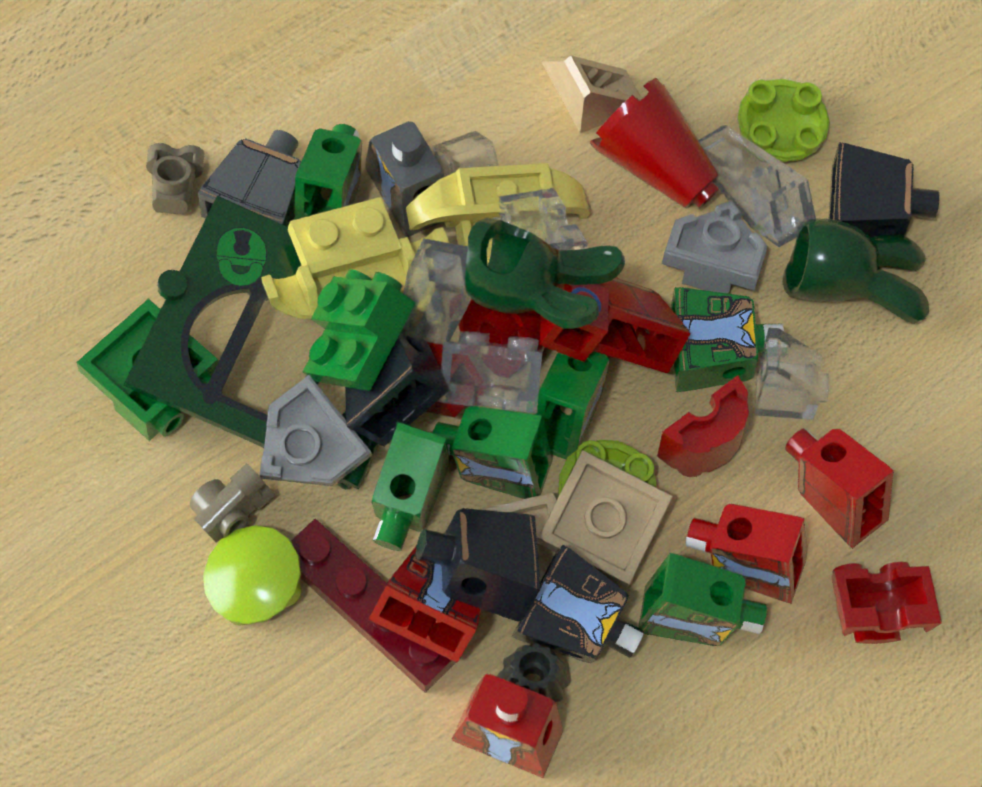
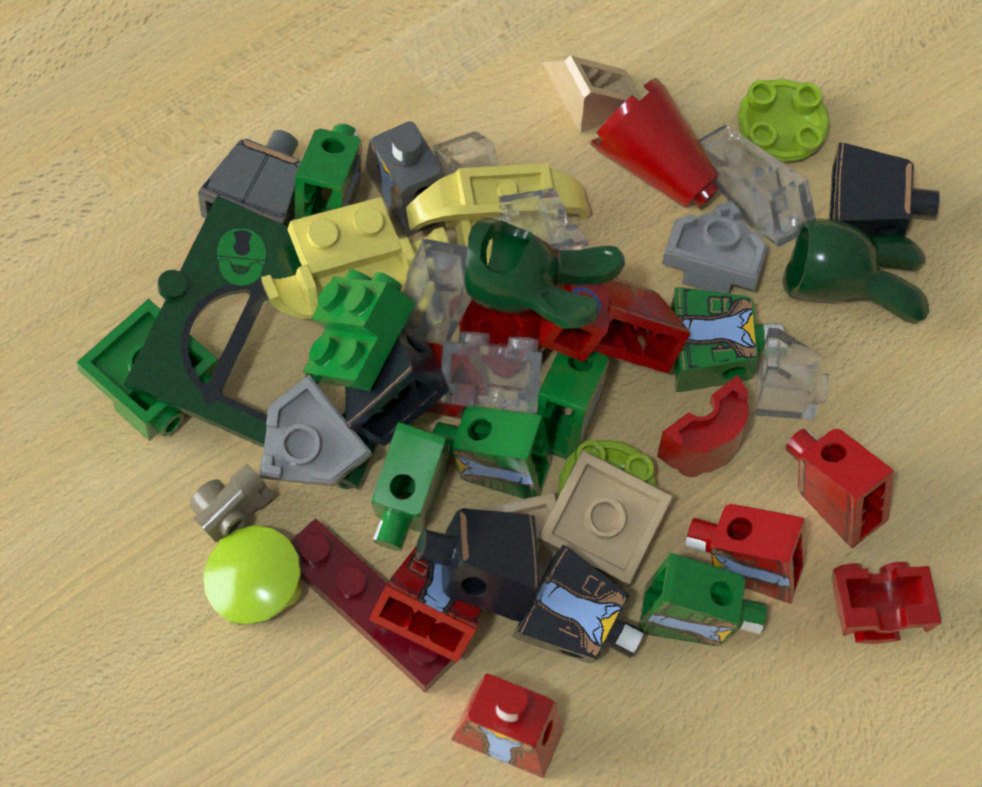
(173, 175): dark tan plate -> none
(540, 662): pearl dark grey piece -> none

